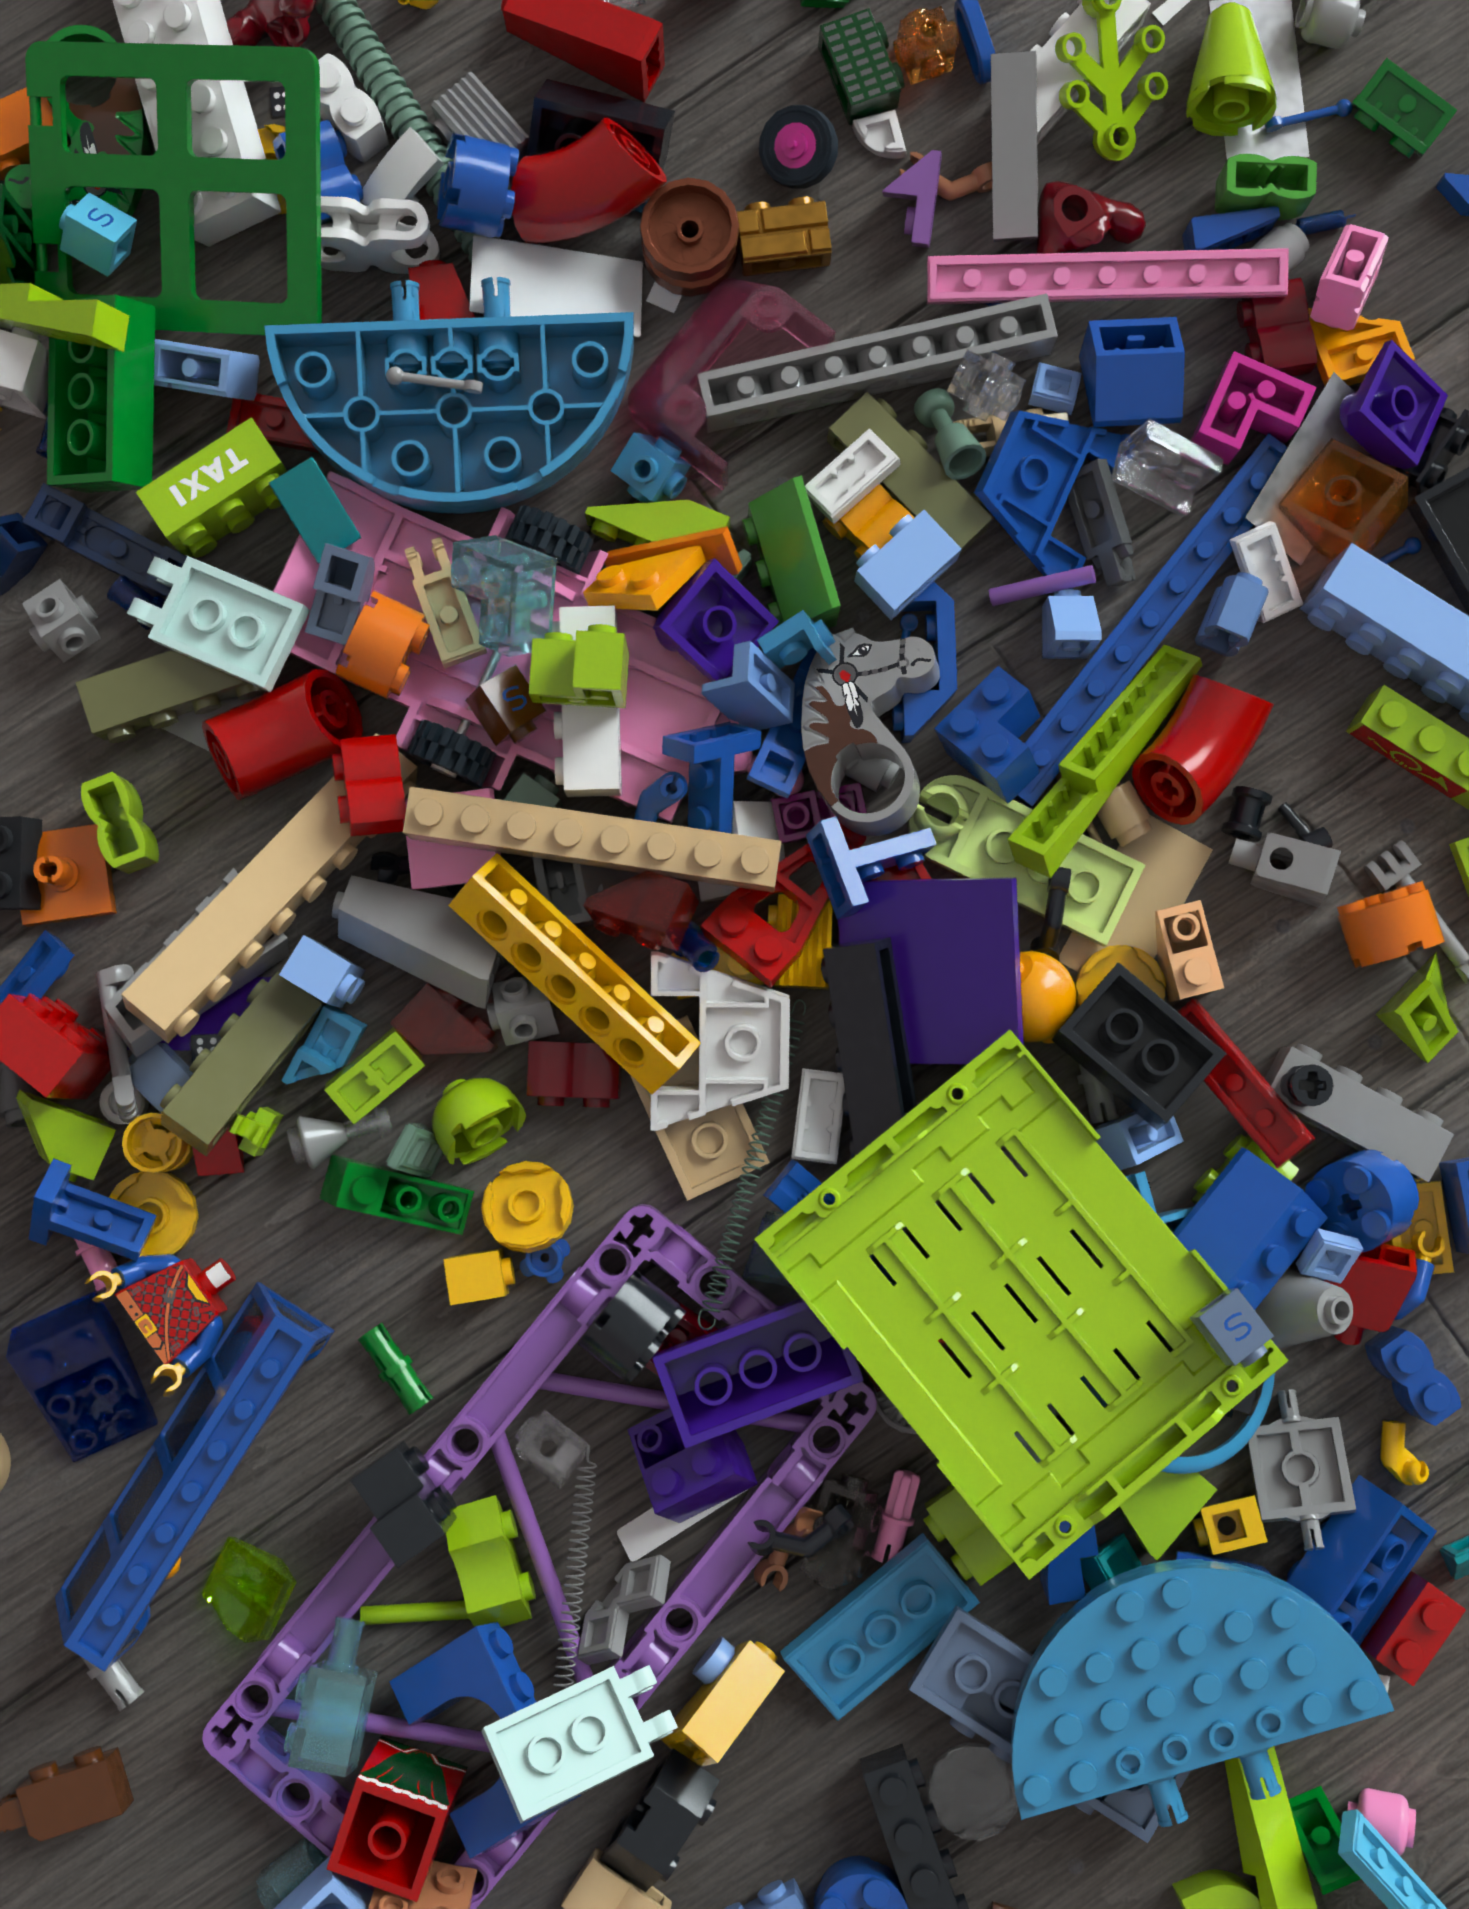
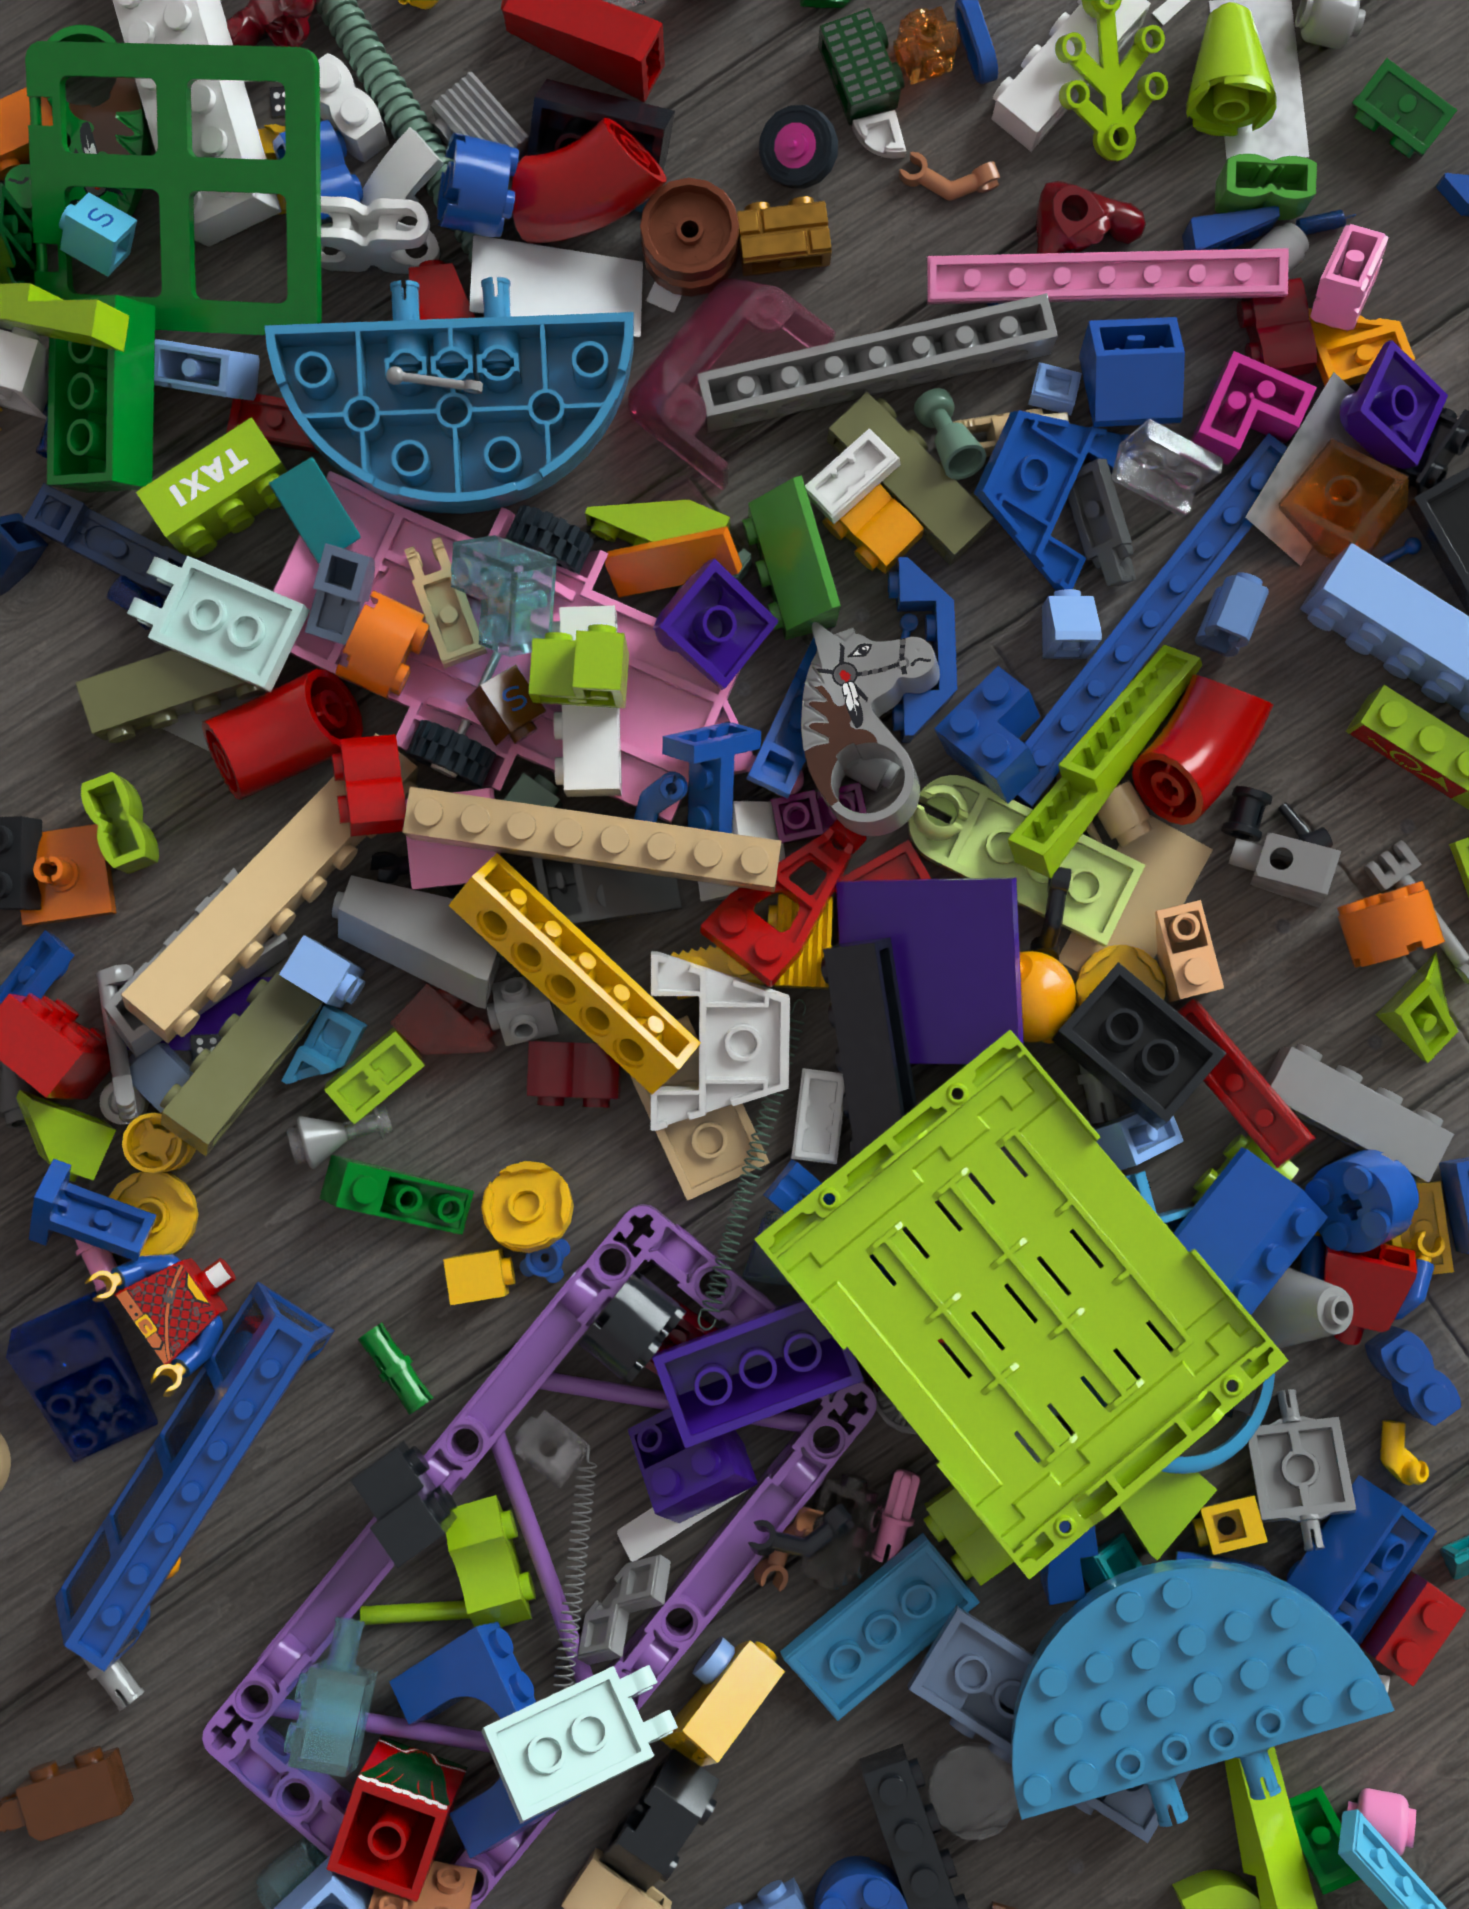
(61, 621): light grey brick -> none
(223, 1158): red slope -> none
(248, 1590): clear neon green slope -> none
(256, 1129): lime plate -> none
(415, 1151): sand green slope -> none
(474, 1118): lime cylinder -> none
(645, 582): light orange wing -> none
(645, 907): clear red slope -> none
(652, 468): dark azure brick -> none
(697, 949): clear blue pin -> none
(756, 693): medium blue panel -> none
(794, 639): dark azure bracket -> none
(846, 869): bracket -> none
(906, 563): light blue brick -> none
(919, 184): medium lavender slope -> none
(987, 385): clear brick -> none
(1014, 146): light grey tile -> none
(1042, 585): medium lavender piece -> none
(1233, 1328): sand blue brick -> none
(1264, 556): white plate -> none
(1313, 1073): black bush -> none
(1329, 1256): light blue tile -> none
(1342, 109): blue hinge -> none

